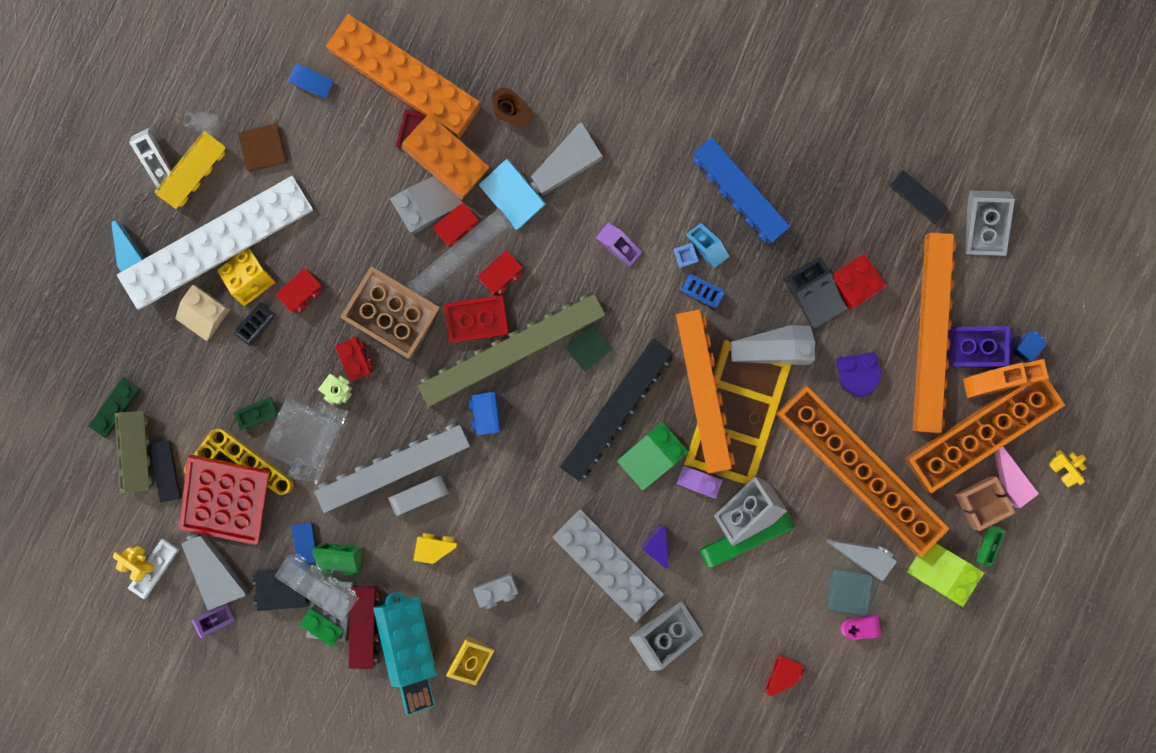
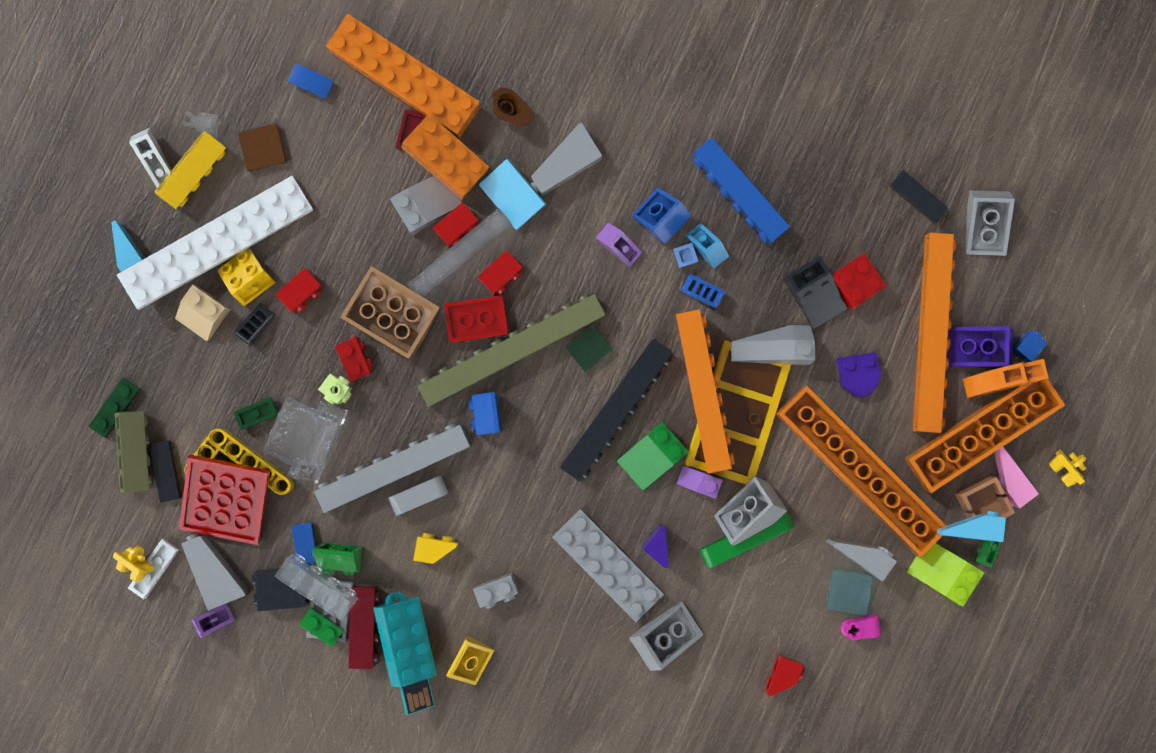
(662, 215): none -> blue slope
(981, 526): none -> medium azure slope

